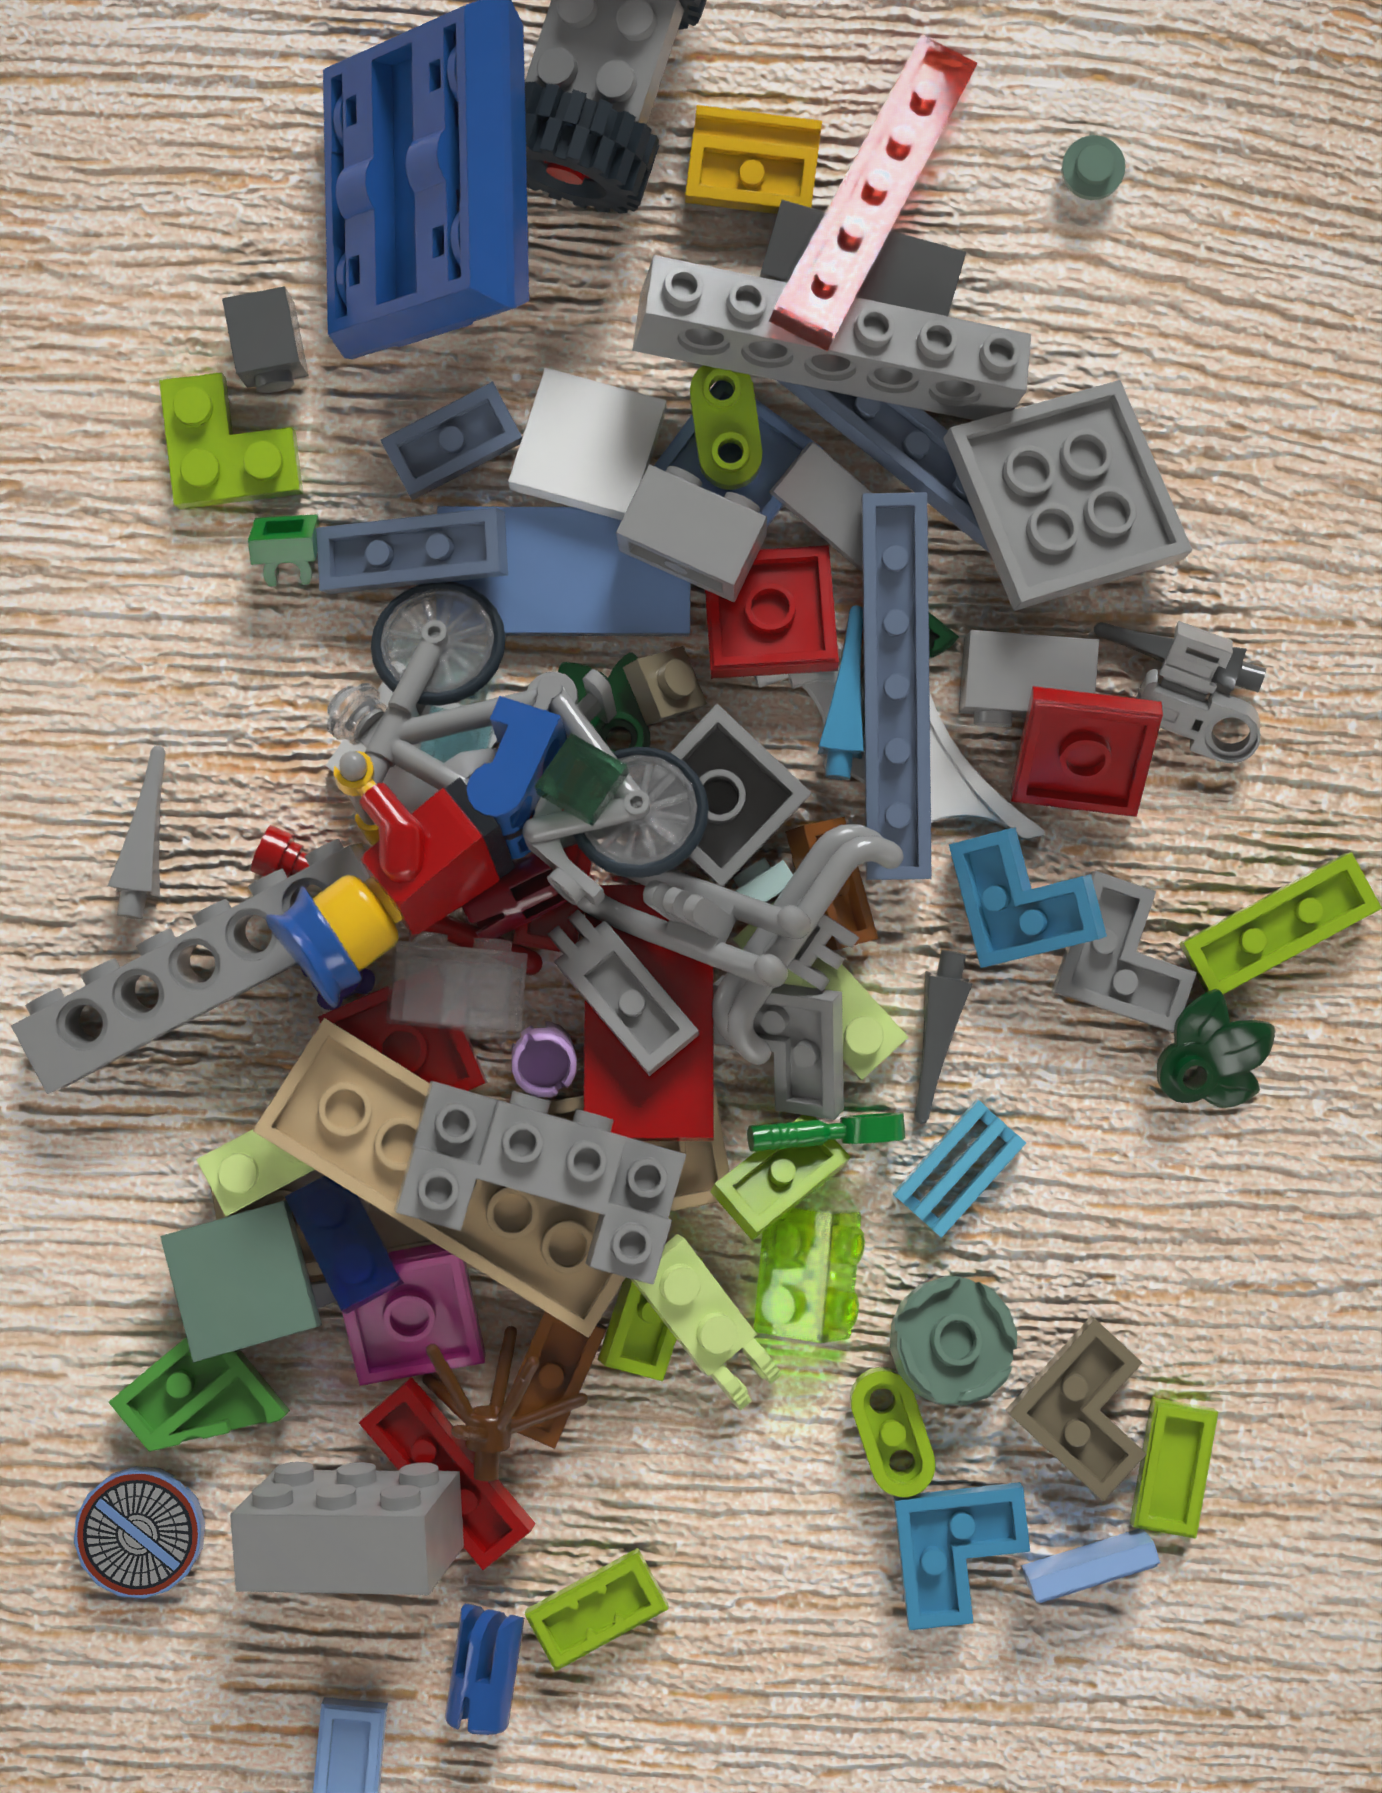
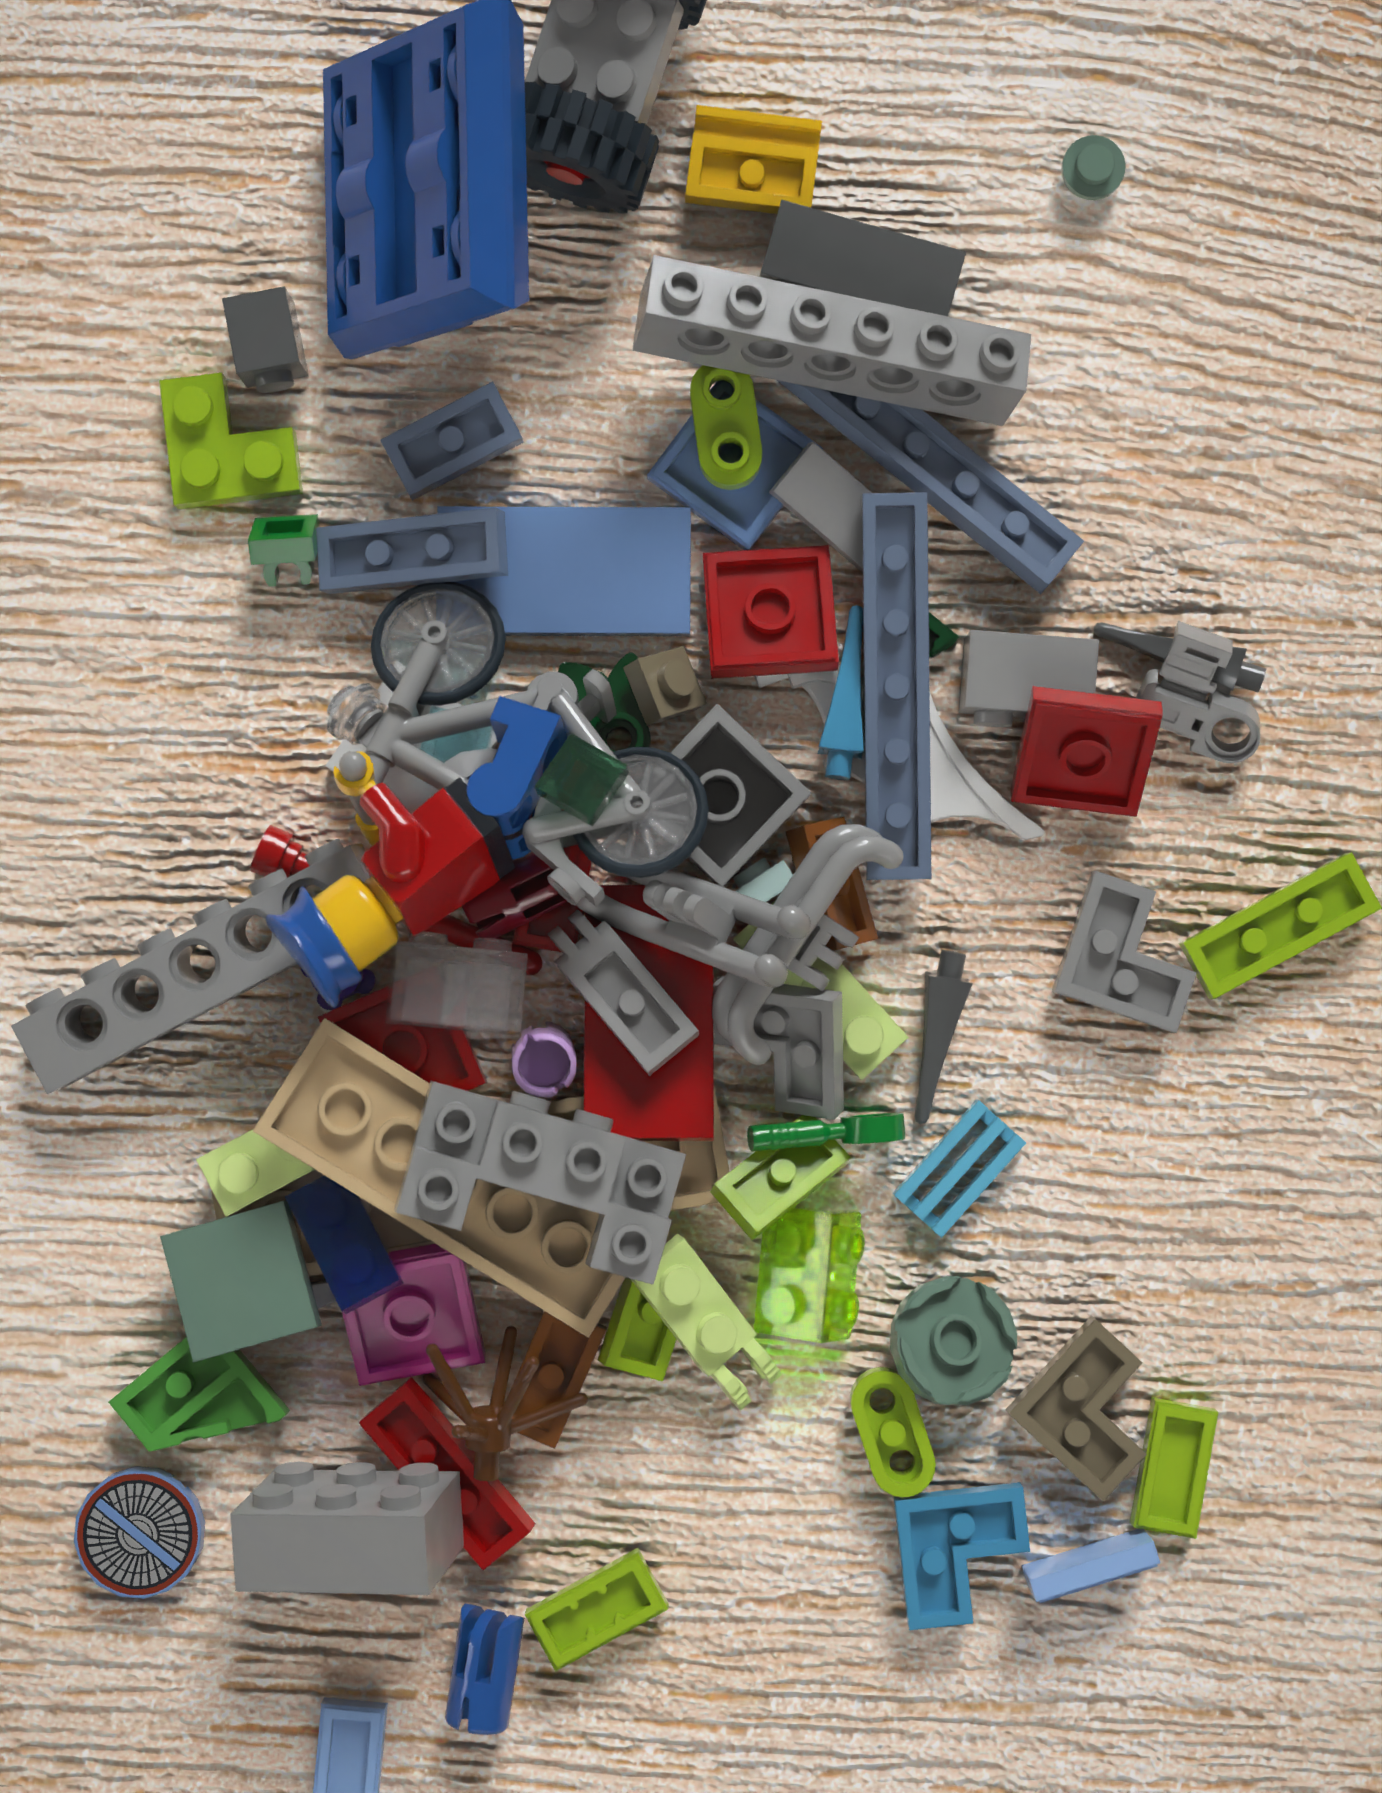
(138, 863): light grey piece -> none
(586, 444): white tile -> none
(692, 531): light grey brick -> none
(873, 193): clear red tile -> none
(1009, 916): dark azure plate -> none
(1067, 494): light grey plate -> none
(1219, 1048): dark green plate -> none

